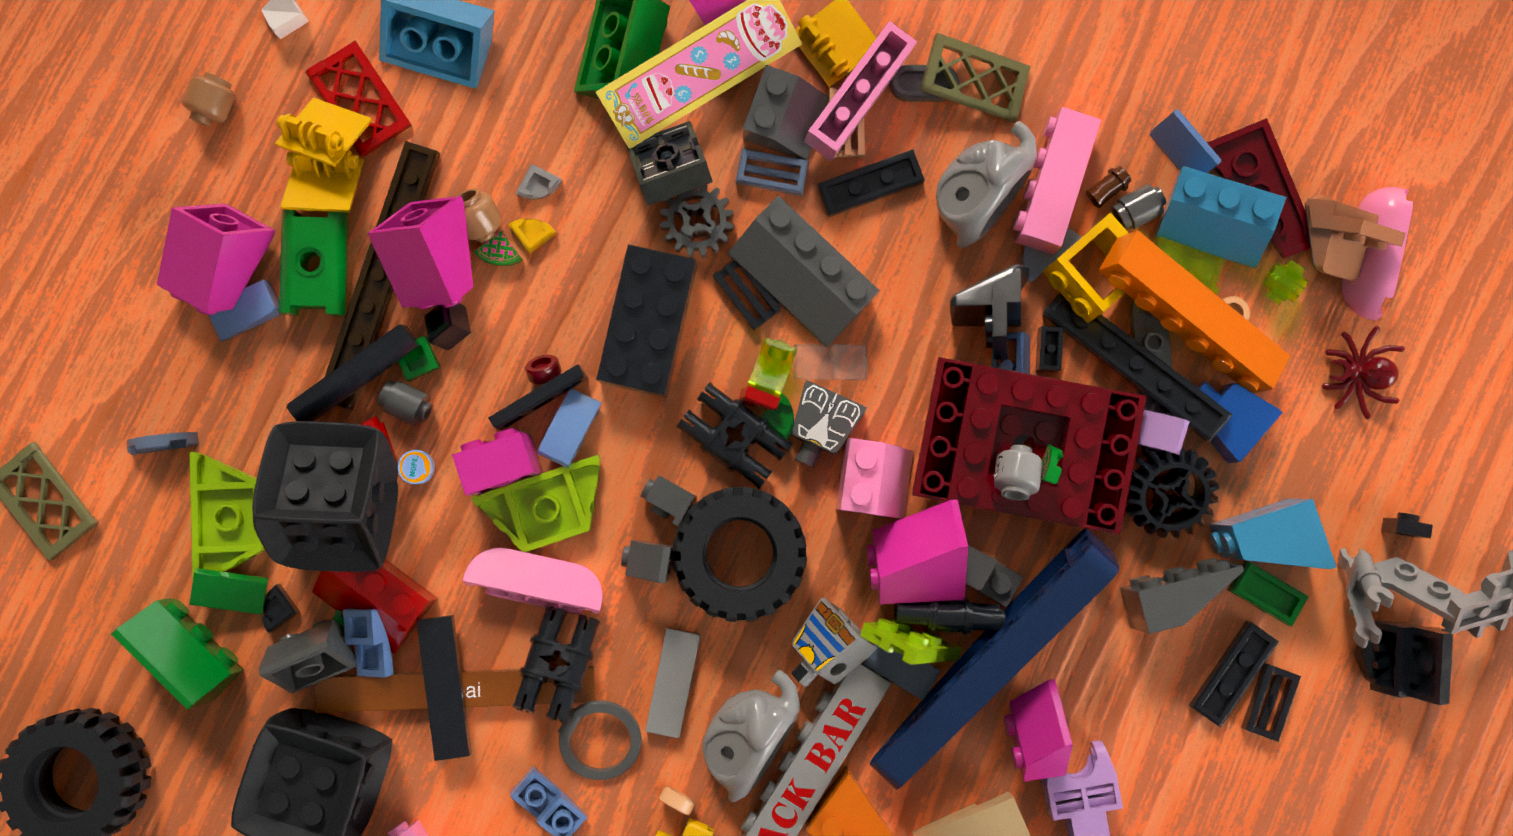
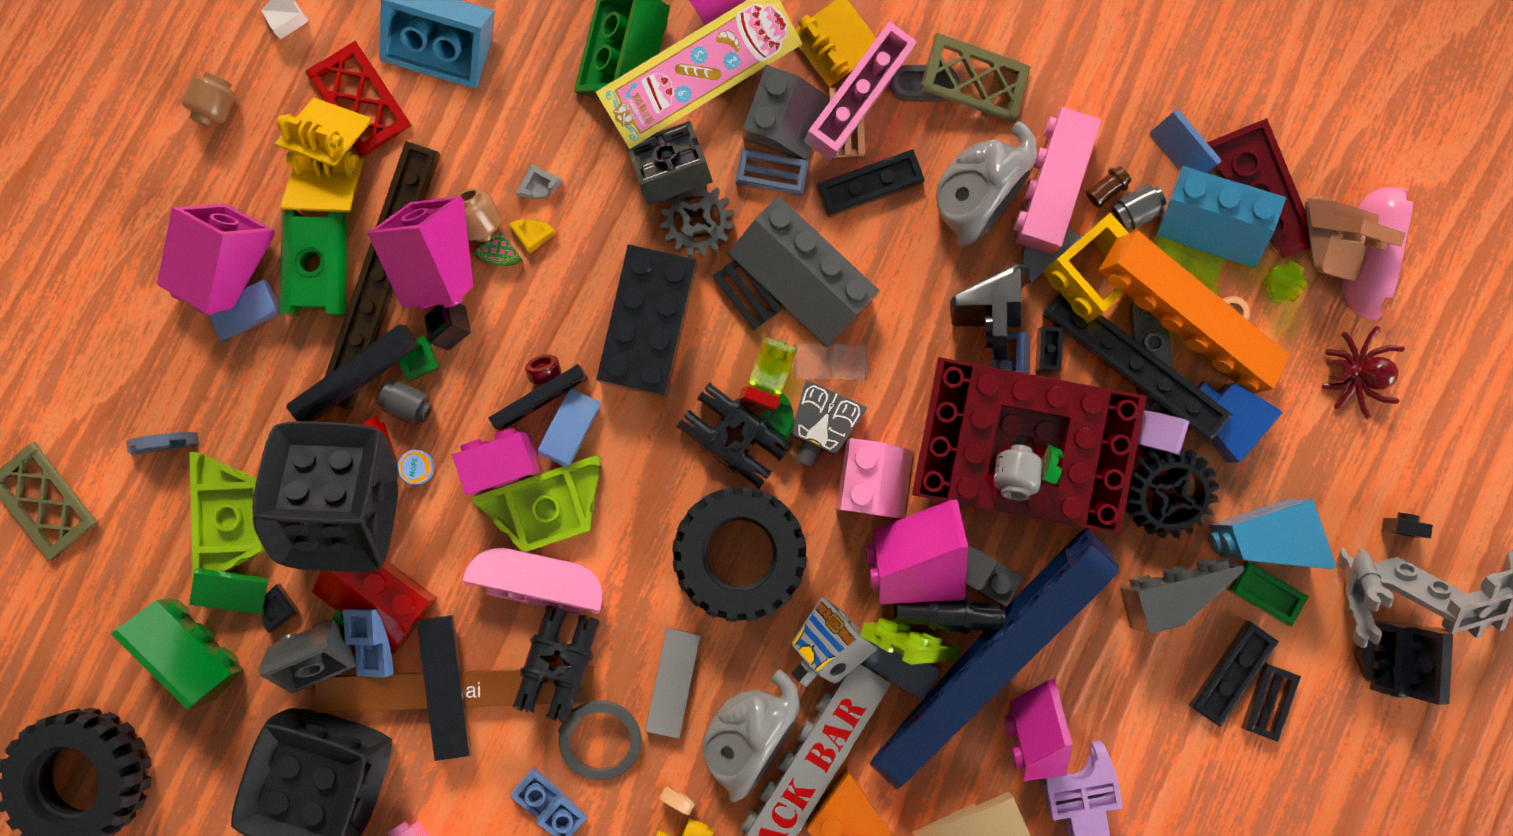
(648, 560): dark grey slope -> none
(667, 499): dark grey brick -> none

